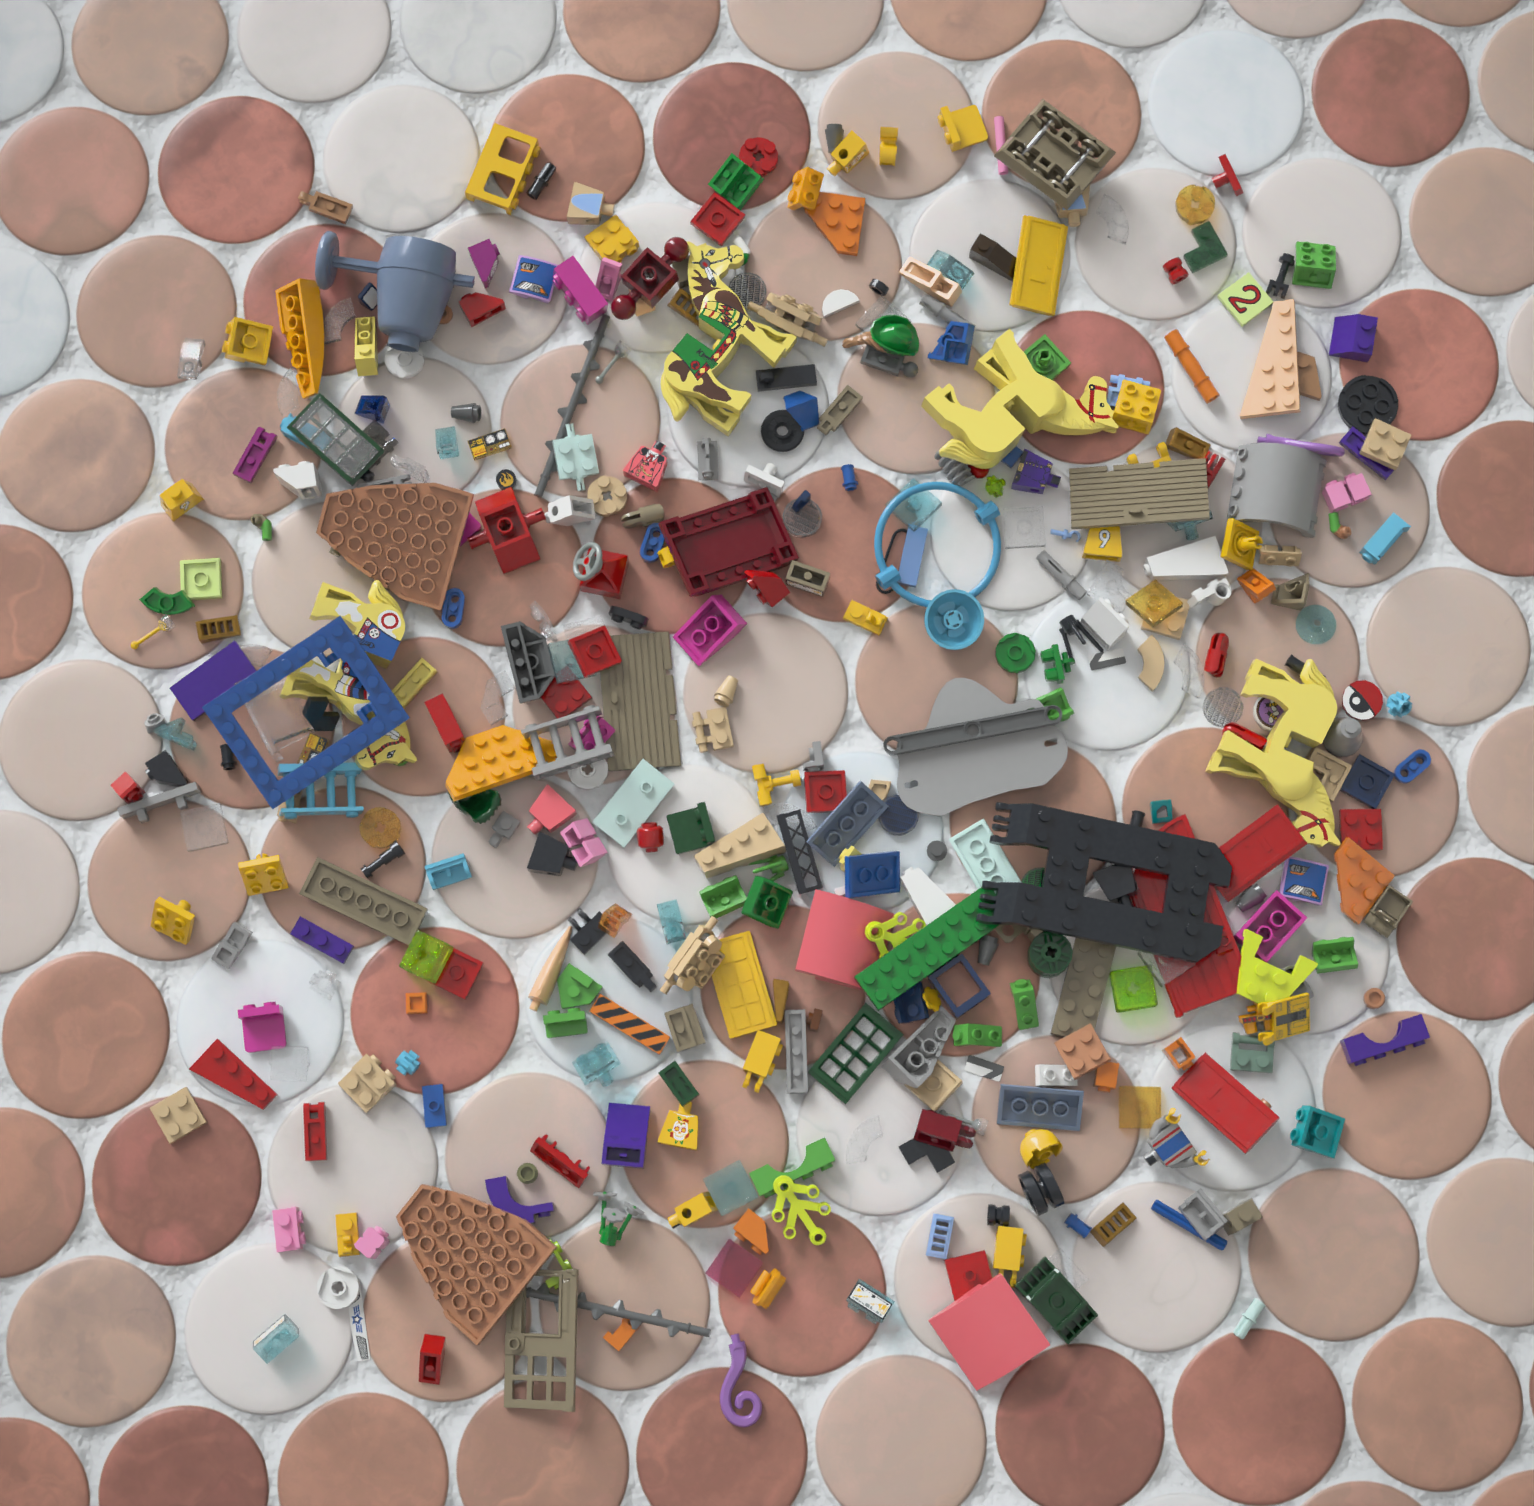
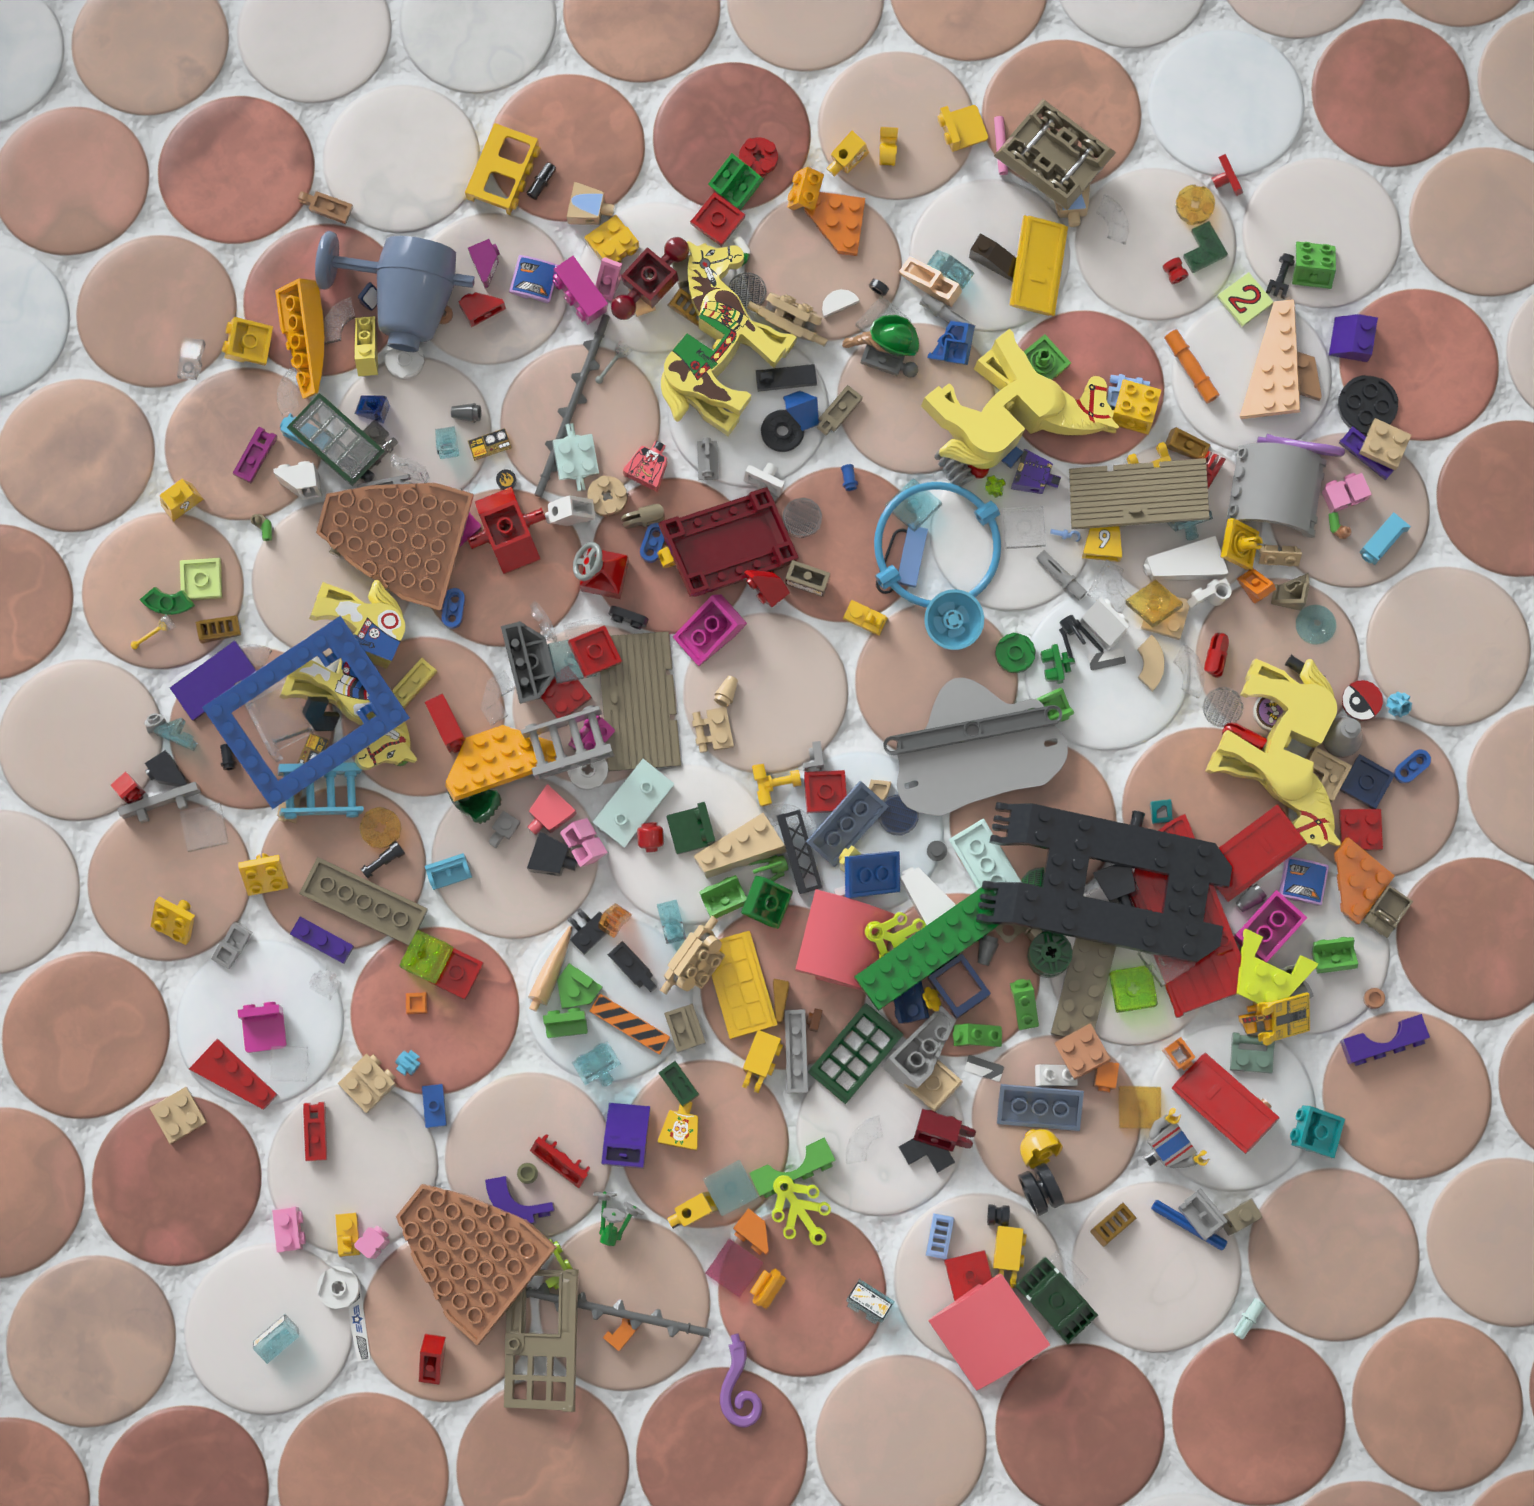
(801, 501): dark blue tile -> none
(834, 136): dark grey cone -> none
(979, 1124): clear hinge -> none
(1077, 1225): blue pin -> none

